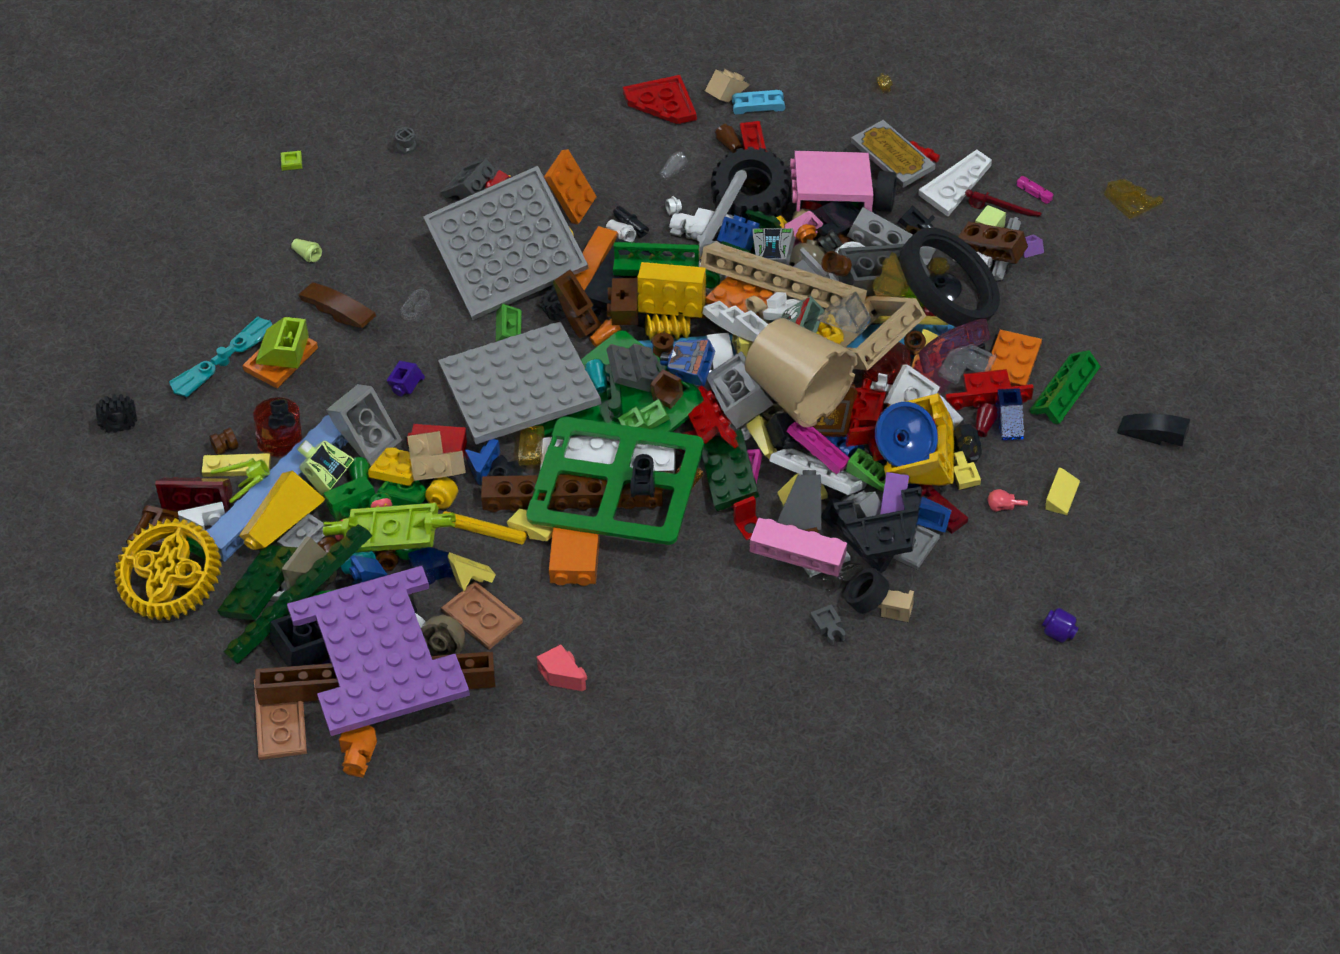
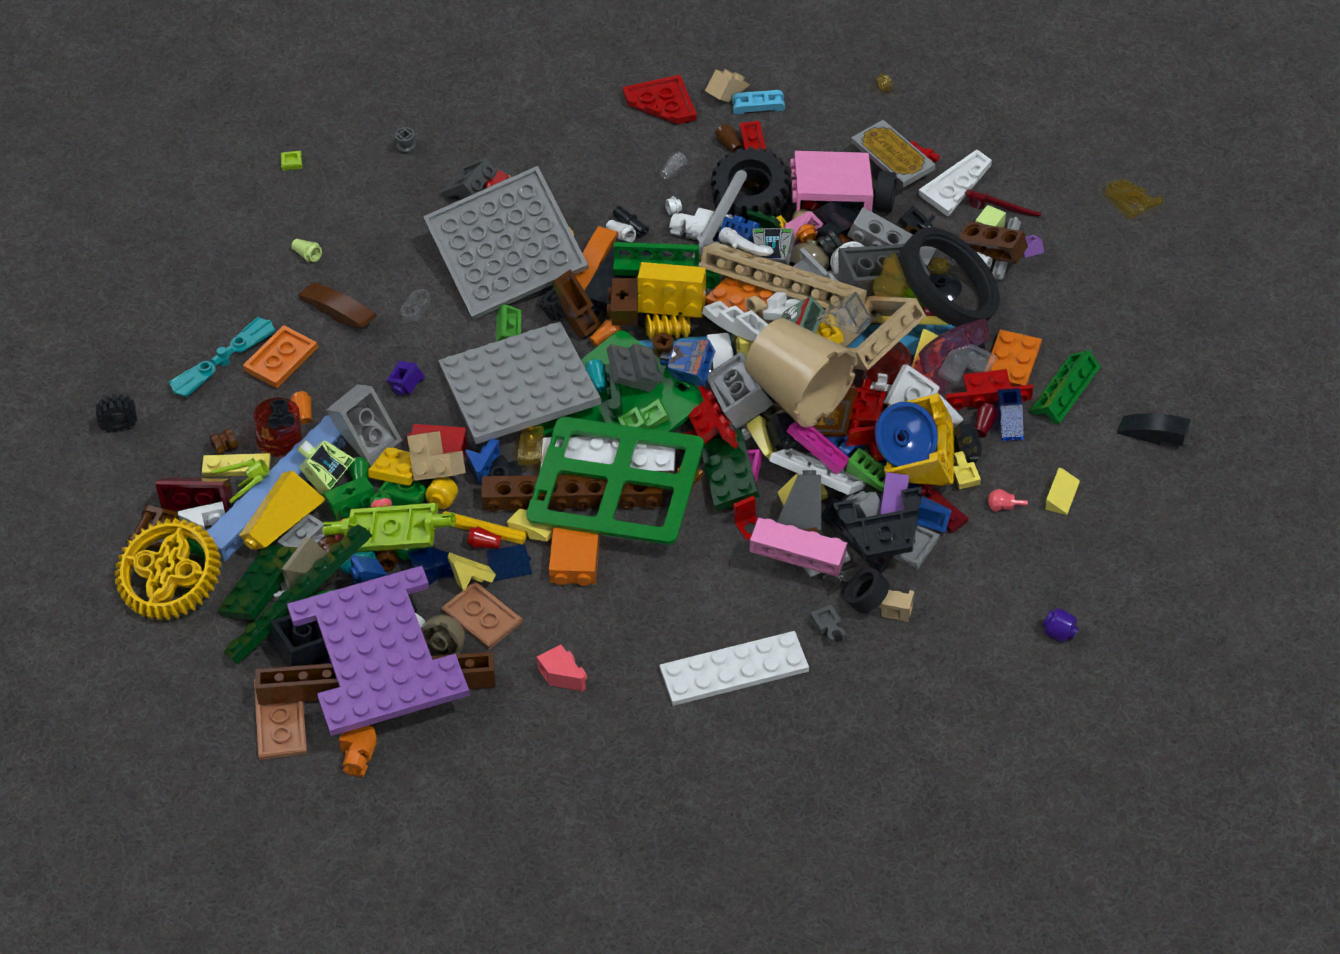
(284, 343): lime slope -> none
(304, 403): none -> orange cone
(483, 538): none -> red cone
(509, 562): none -> clear blue piece
(570, 186): orange plate -> none
(643, 476): black piece -> none
(666, 388): reddish brown panel -> none
(731, 238): none -> white plant
(734, 668): none -> white plate
(837, 264): reddish brown wheel -> none
(914, 342): reddish brown cone -> none
(1035, 189): dark pink axle -> none

